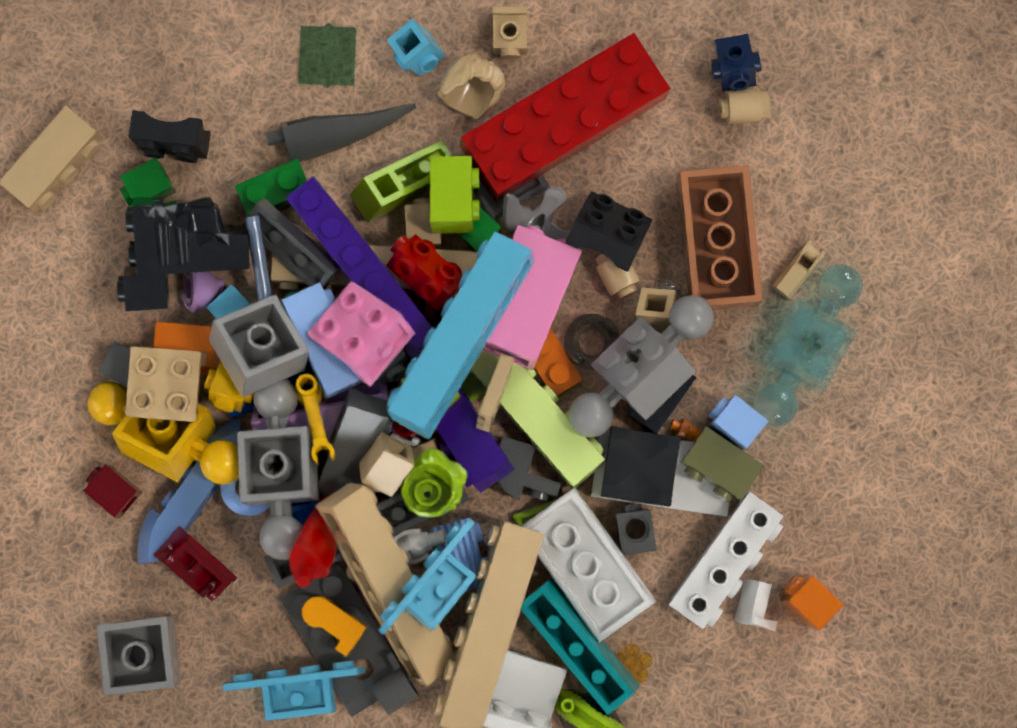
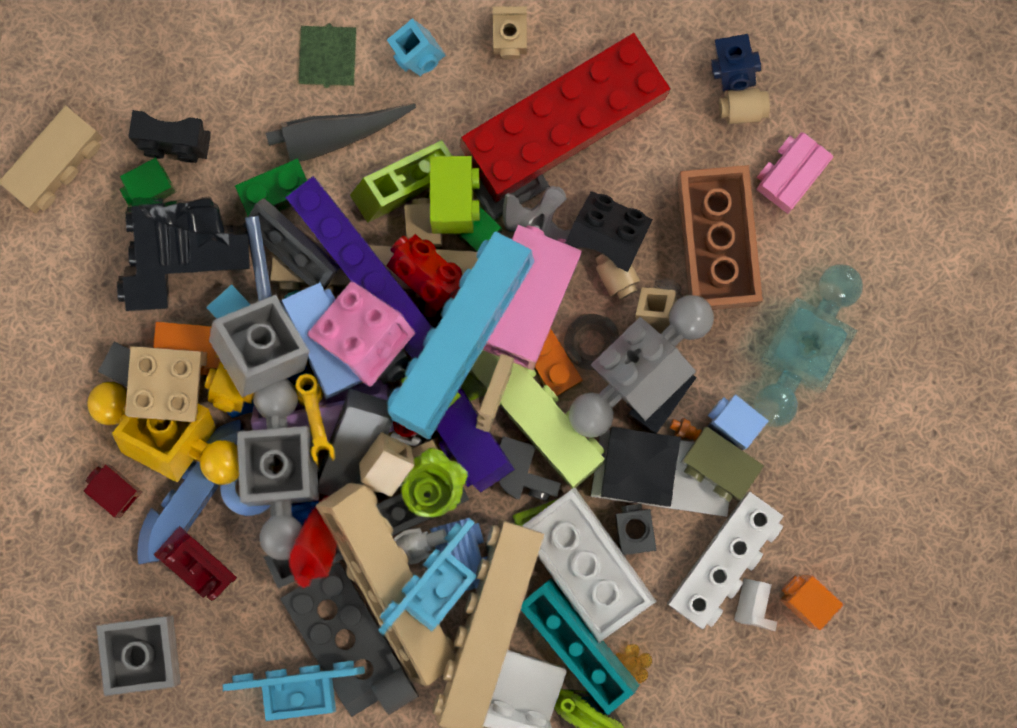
(201, 290): lavender brick -> none
(338, 622): light orange leg -> none
(472, 86): tan hair -> none
(794, 172): none -> bright pink brick
(795, 273): tan bar -> none

